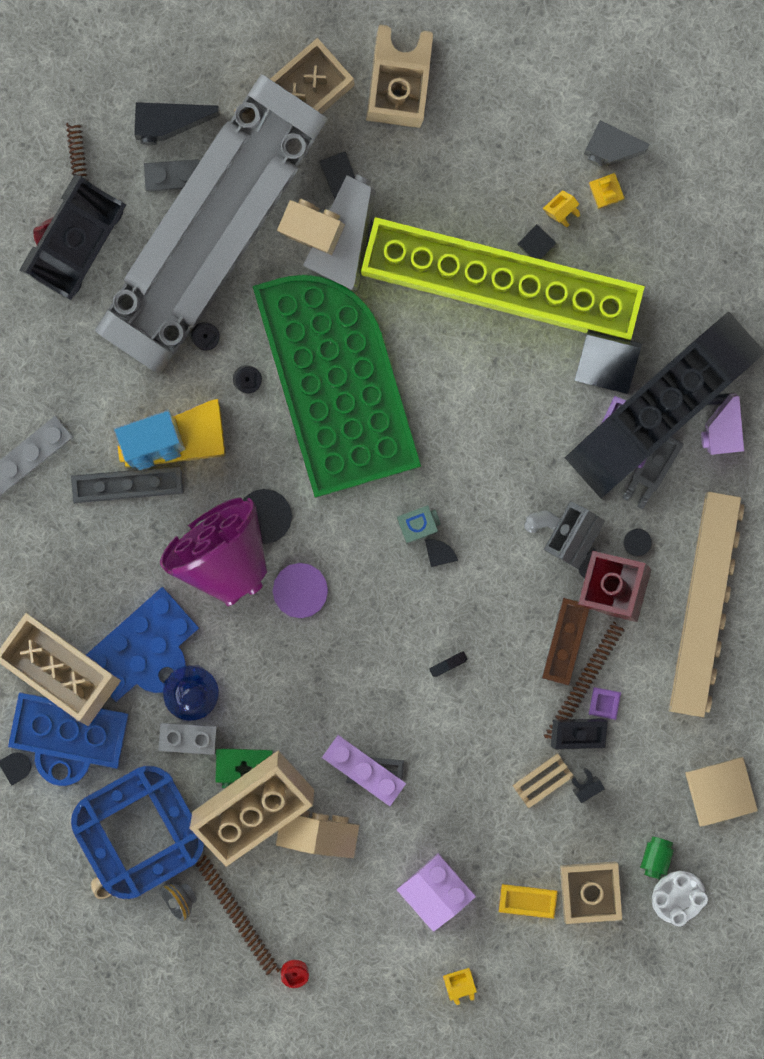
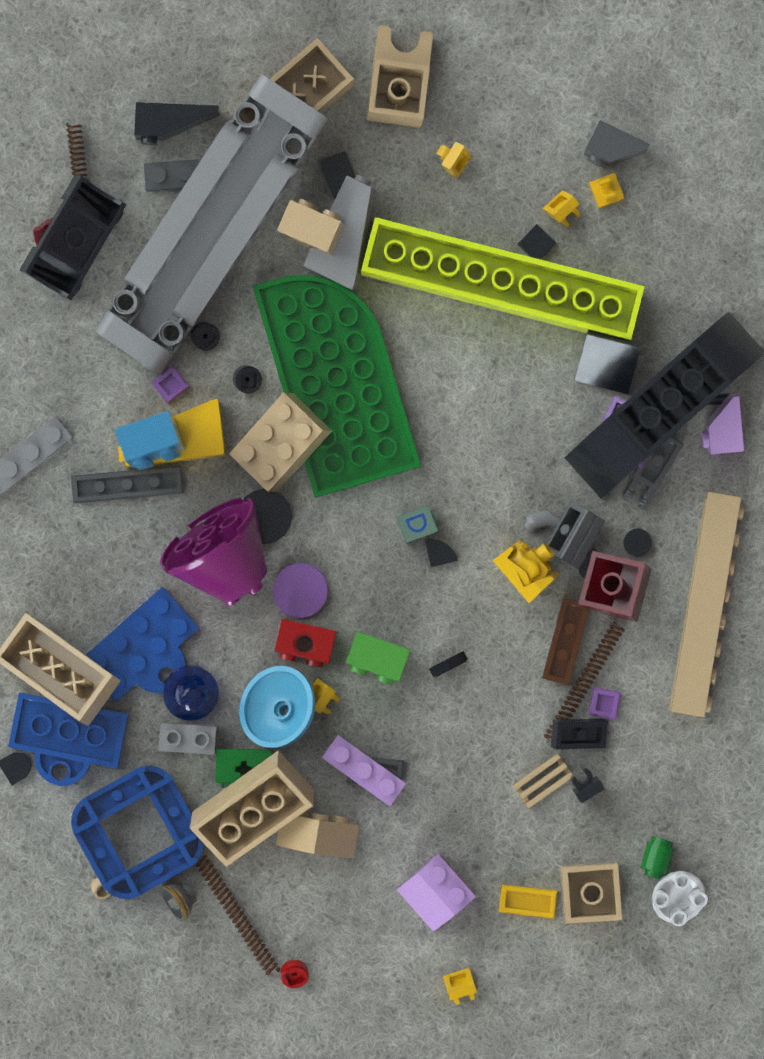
(170, 385): none -> medium lavender tile
(265, 702): none -> medium azure dish
(280, 442): none -> tan brick
(322, 639): none -> red brick
(323, 695): none -> yellow tile
(377, 657): none -> bright green brick
(454, 159): none -> yellow tile
(528, 568): none -> yellow brick
(721, 791): tan slope -> none

